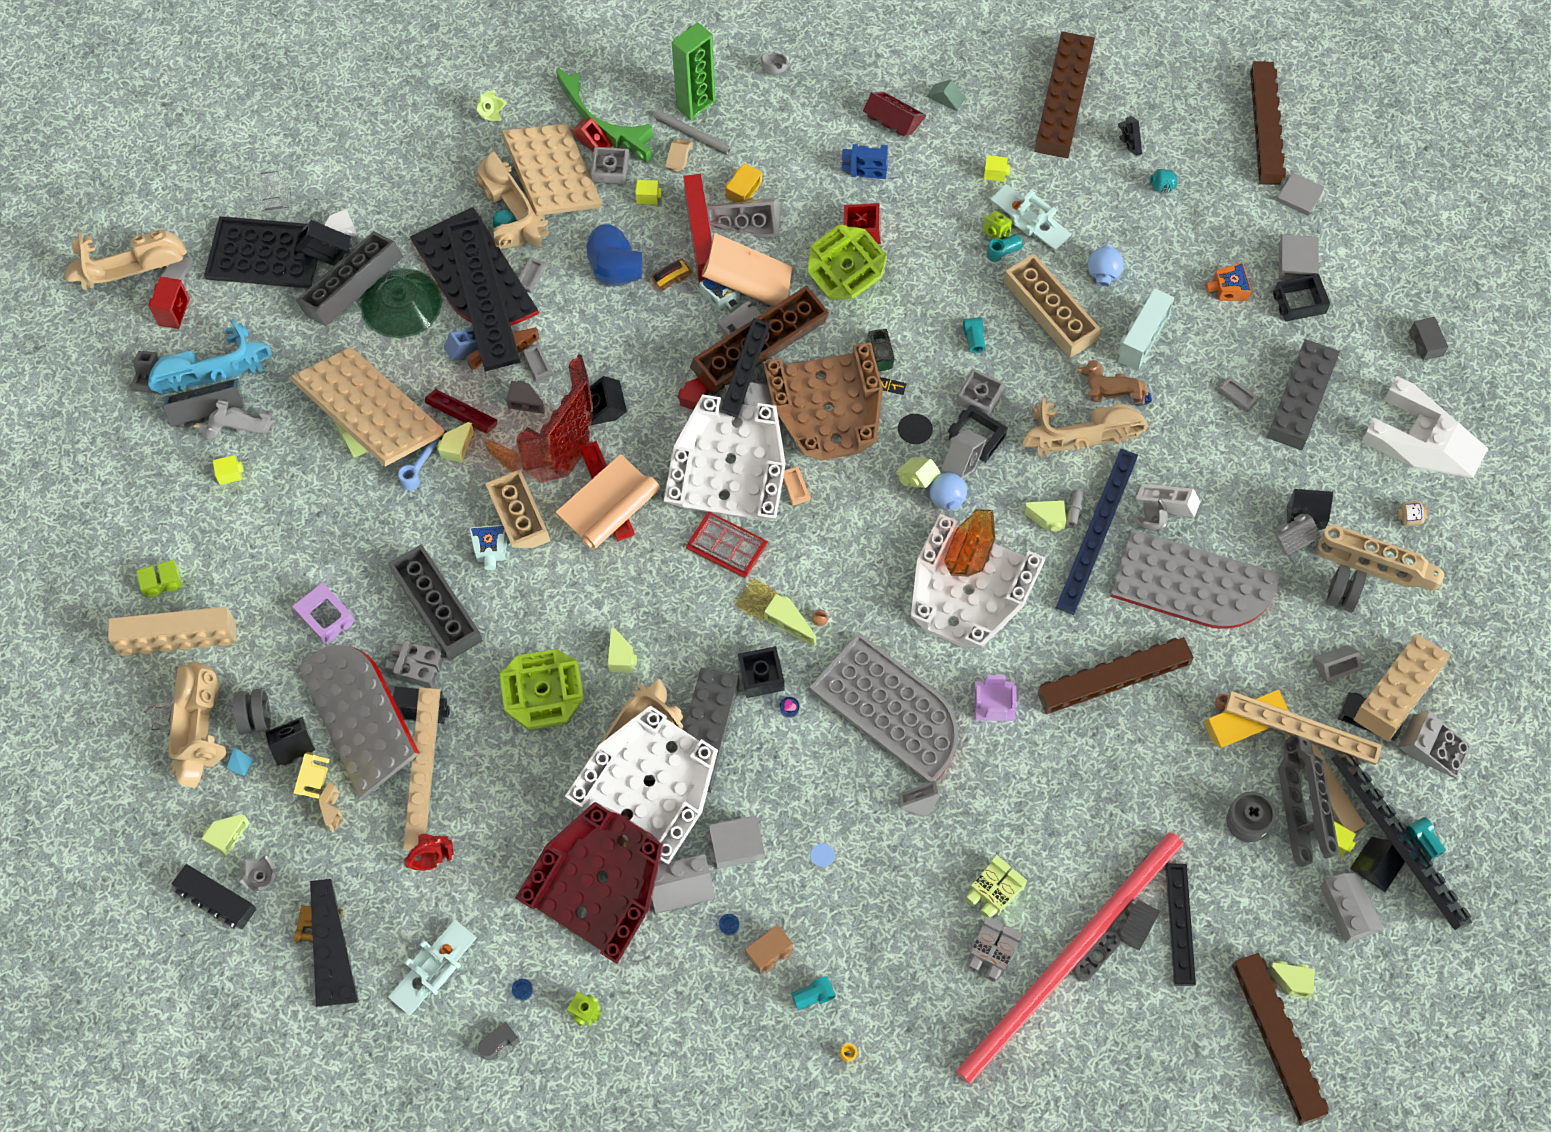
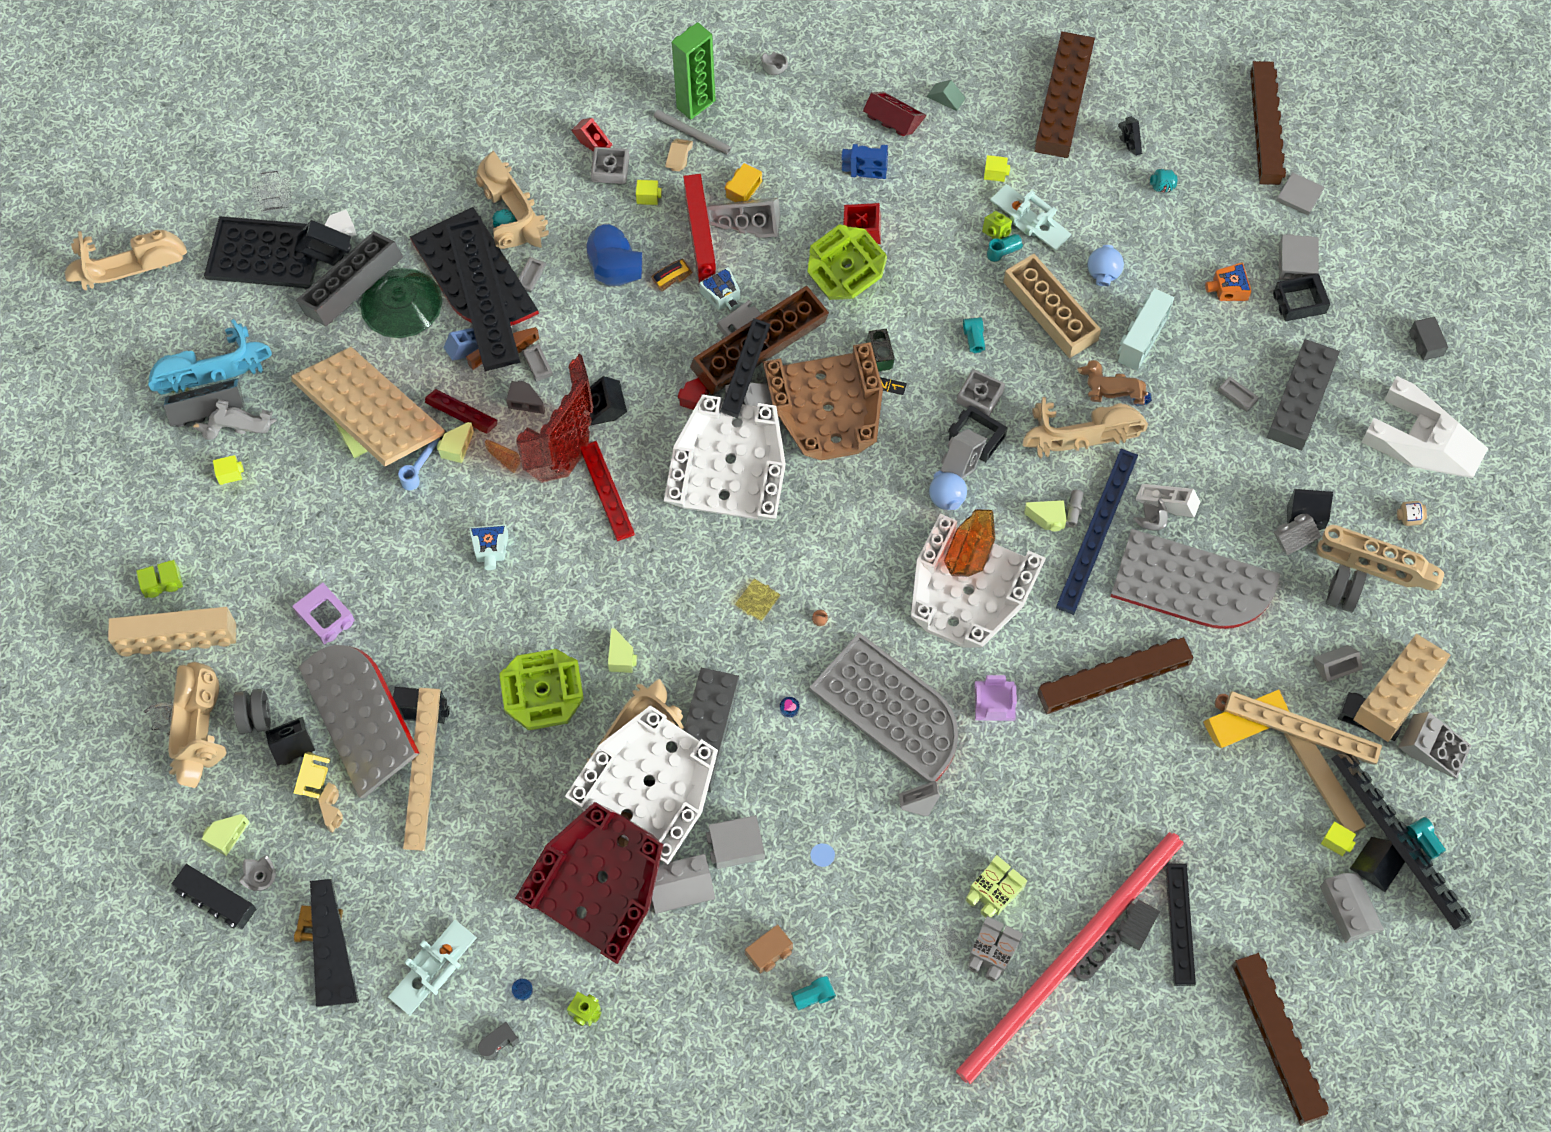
(143, 364): dark grey brick -> none
(169, 302): red brick -> none
(179, 269): light grey tile -> none
(239, 762): medium azure slope -> none
(416, 664): light grey hips -> none
(431, 850): red piece -> none
(435, 602): dark grey brick -> none
(494, 105): yellowish green piece -> none
(518, 511): tan slope -> none
(551, 169): tan plate -> none
(607, 501): light nougat door -> none
(630, 138): bright green slope -> none
(727, 544): clear piece -> none
(729, 924): clear blue tile -> none
(747, 271): light nougat door -> none
(761, 672): black brick -> none
(786, 616): yellowish green slope -> none
(795, 486): light nougat tile -> none
(845, 1049): yellow hinge -> none
(915, 428): black sticker -> none
(918, 472): yellowish green brick -> none
(1251, 816): dark grey wheel -> none
(1294, 760): dark grey piece -> none
(1294, 980): yellowish green slope -> none

